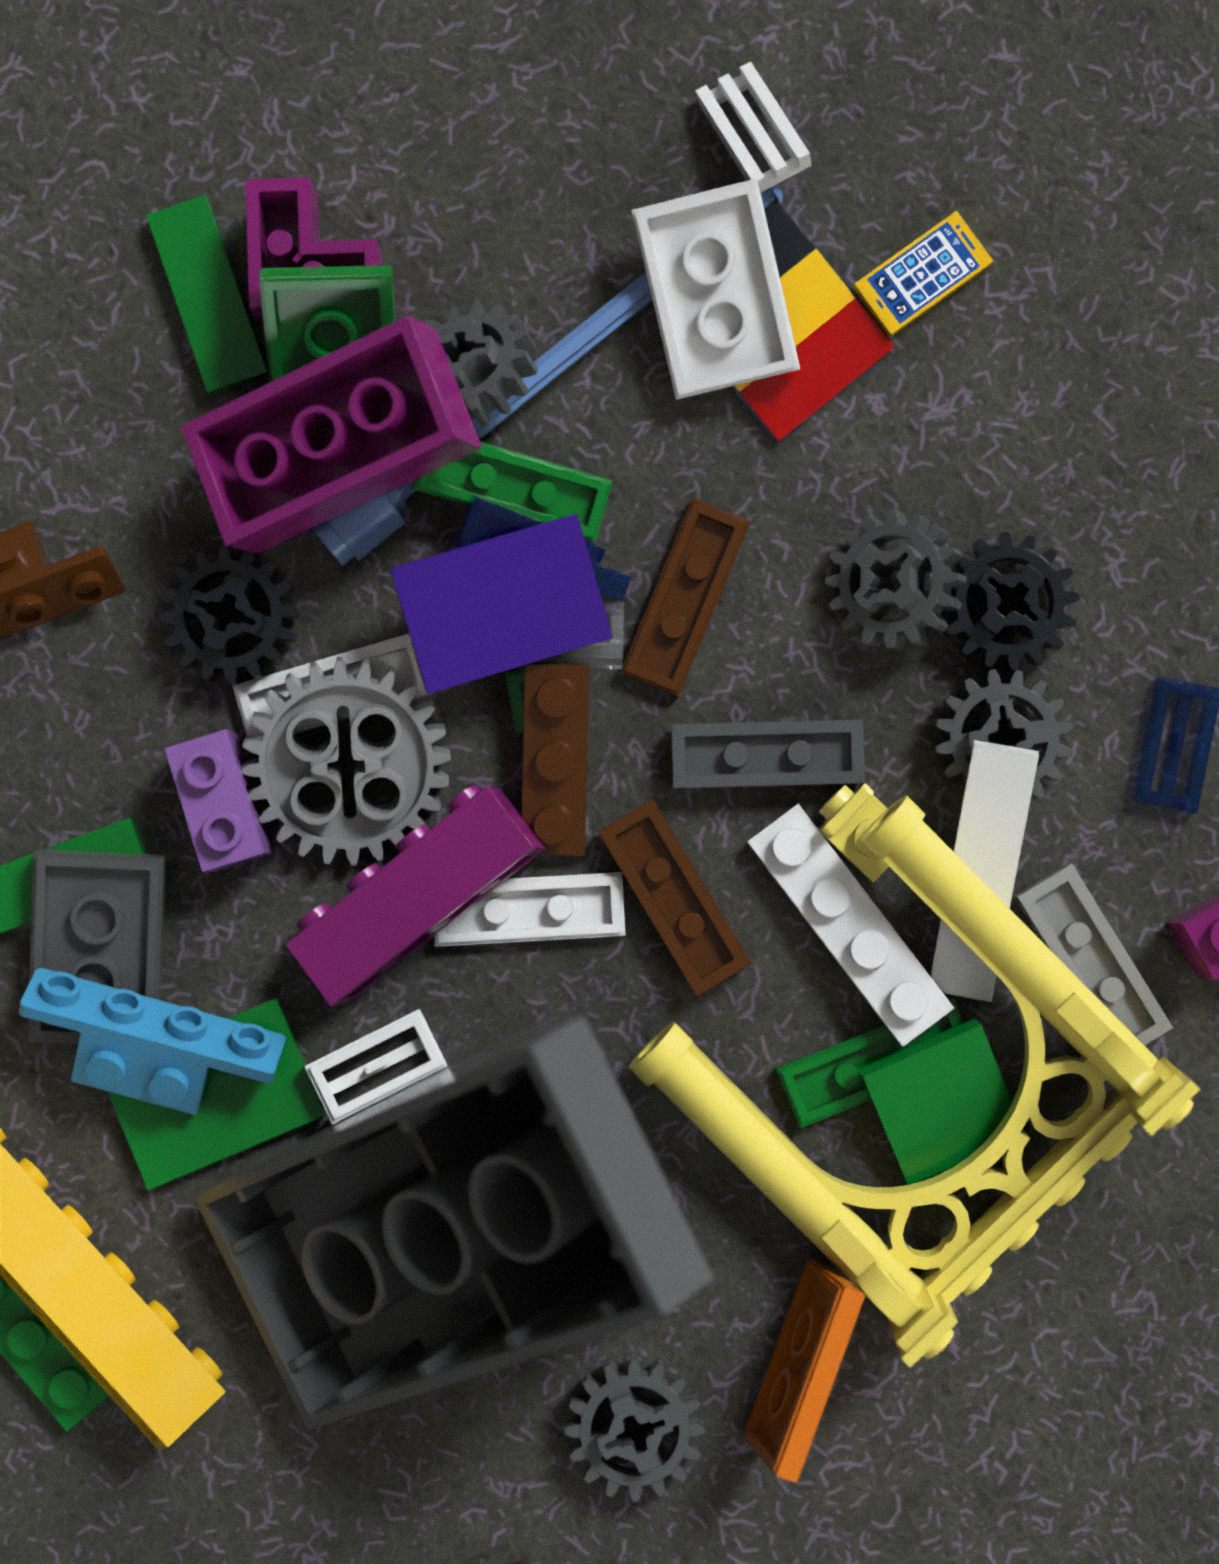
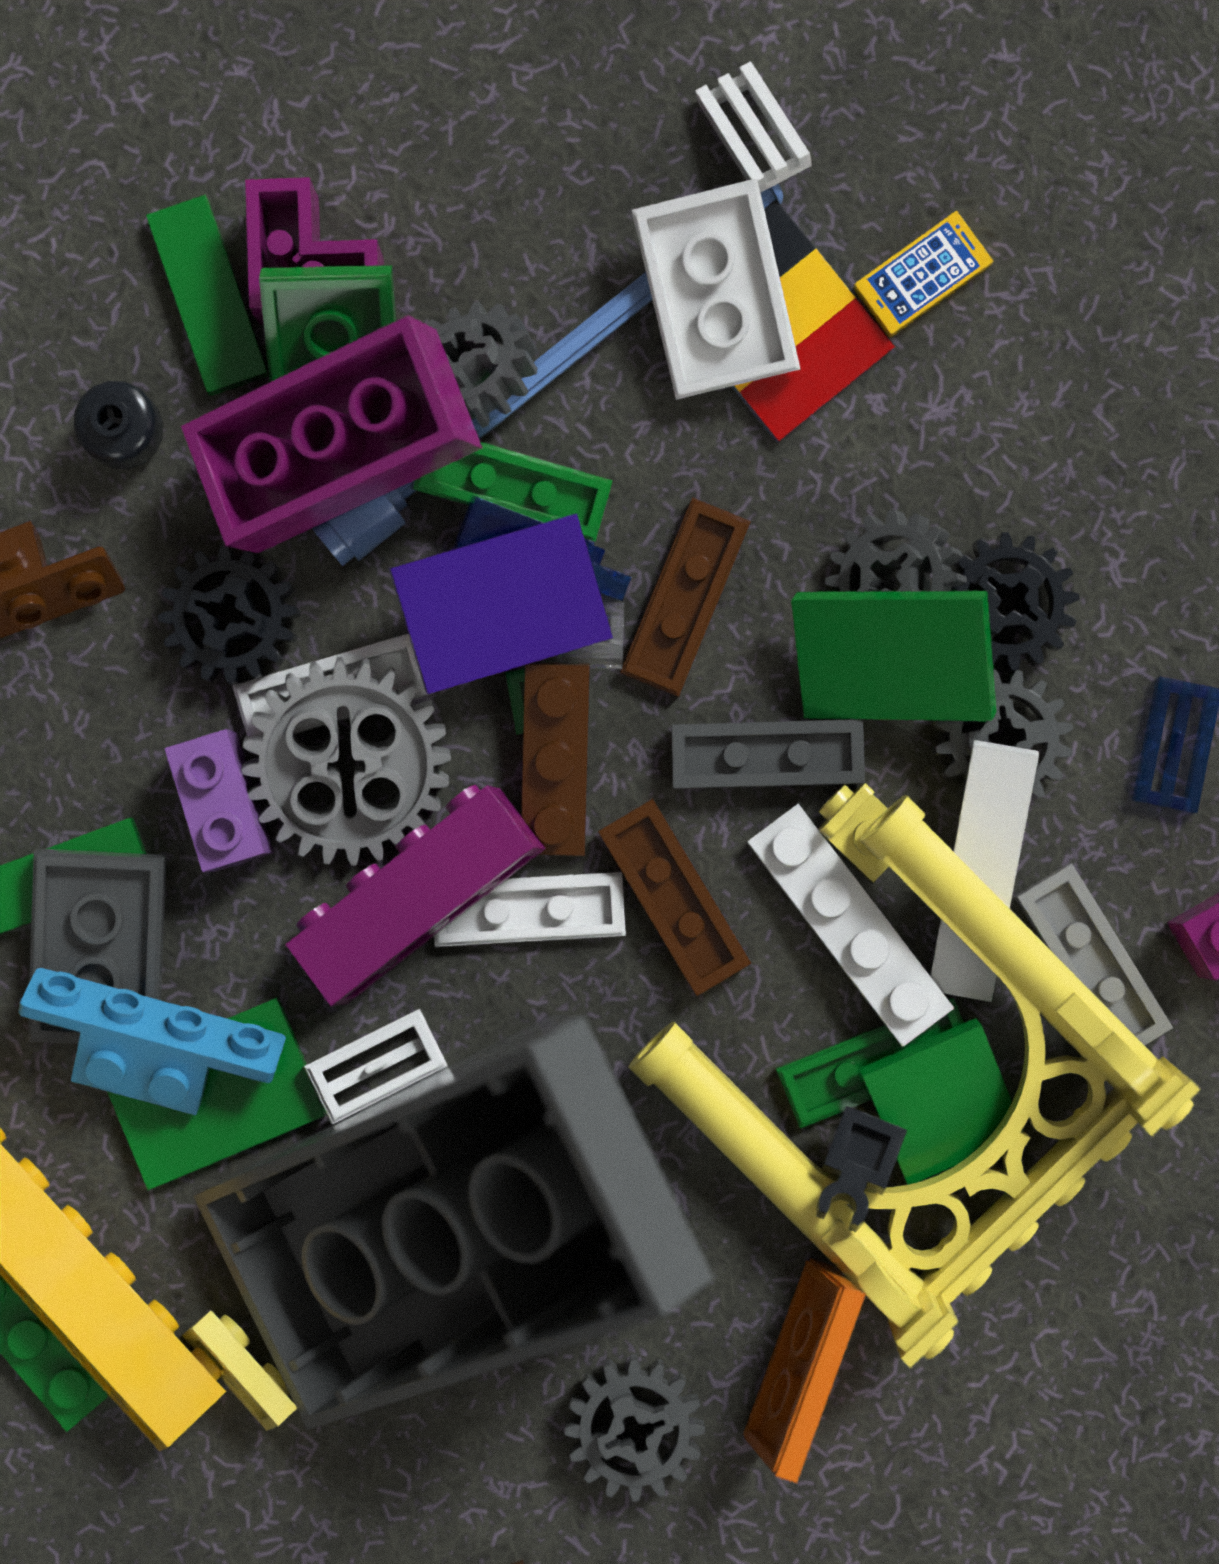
(137, 432): none -> black head
(255, 1386): none -> light yellow plate
(862, 1160): none -> black plate
(895, 655): none -> green tile

